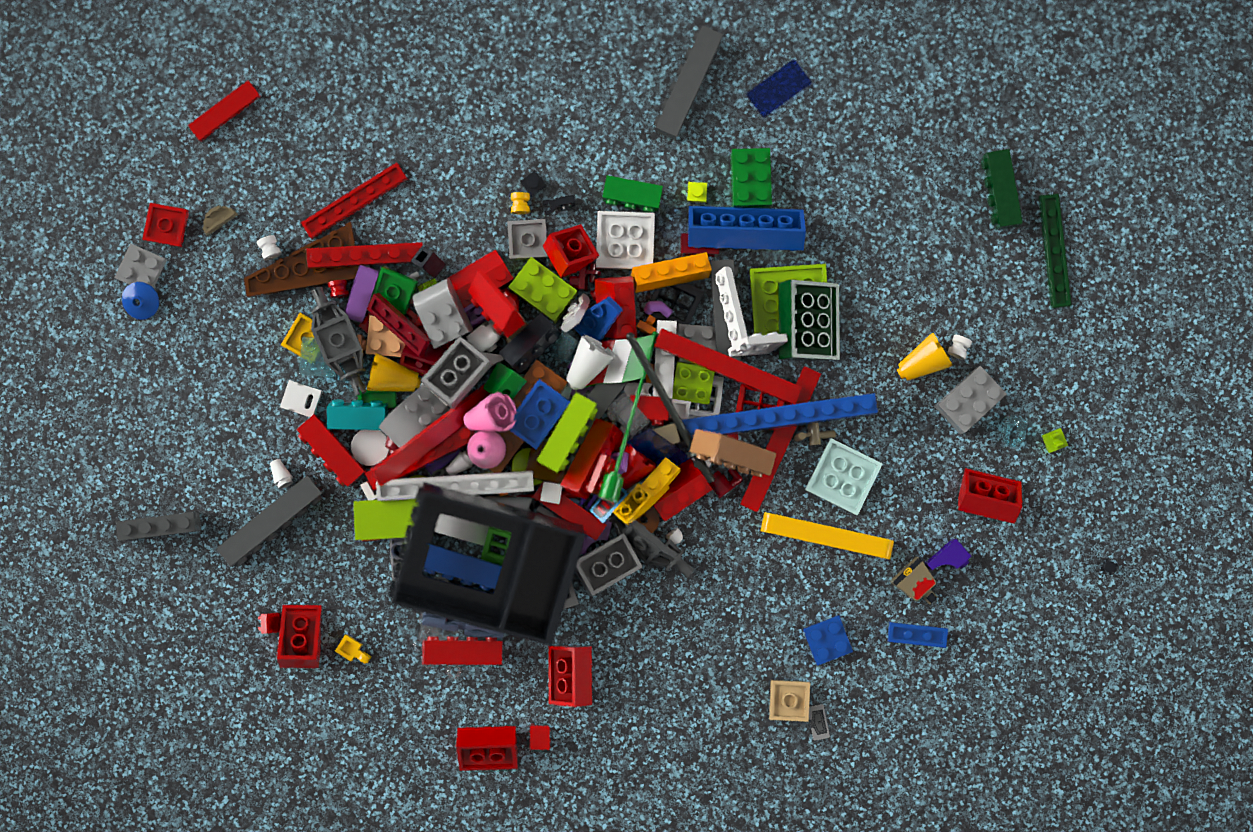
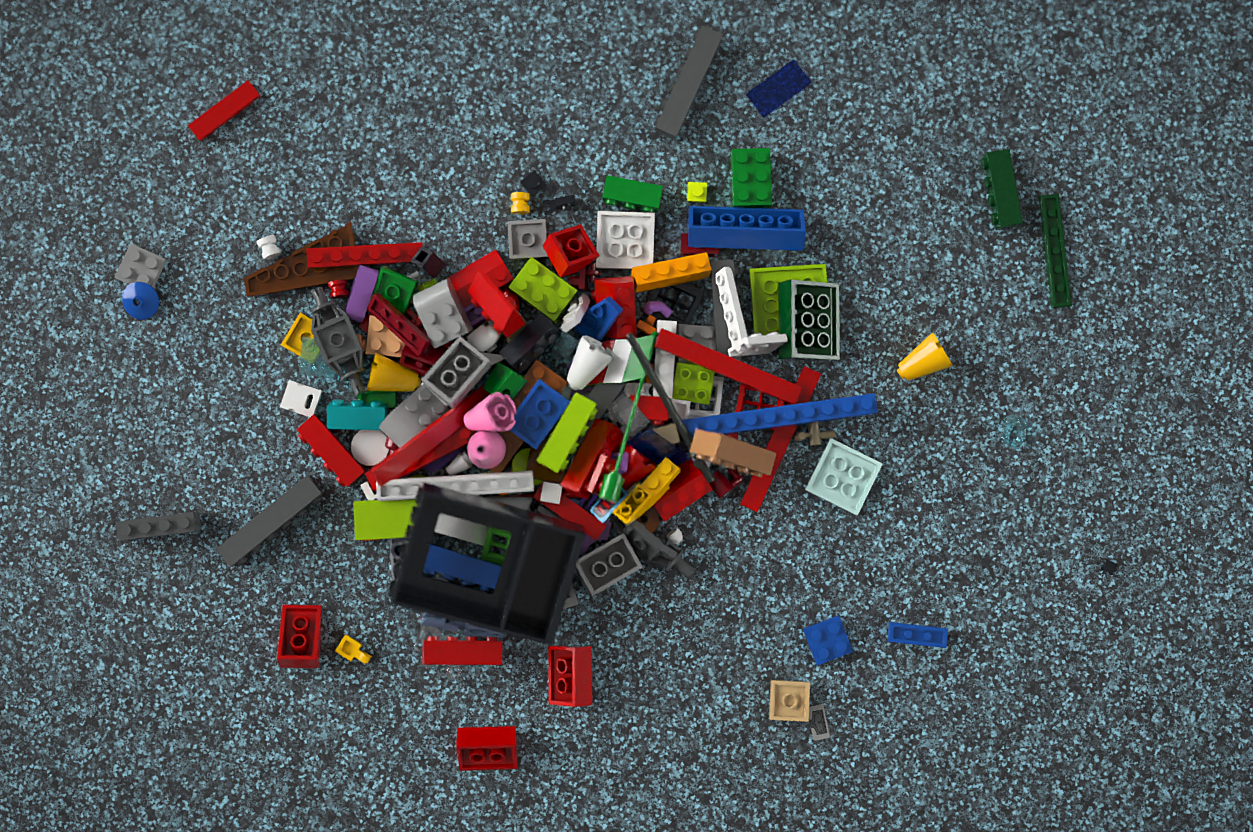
(165, 225): red plate -> none
(217, 218): dark tan tile -> none
(269, 623): red tile -> none
(281, 475): white cone -> none
(354, 200): red tile -> none
(540, 737): red panel -> none
(827, 535): yellow beam -> none
(915, 581): torso -> none
(950, 554): dark purple arch -> none
(959, 347): white wheel -> none
(970, 400): light grey brick -> none
(990, 496): red slope -> none
(1054, 440): lime tile -> none

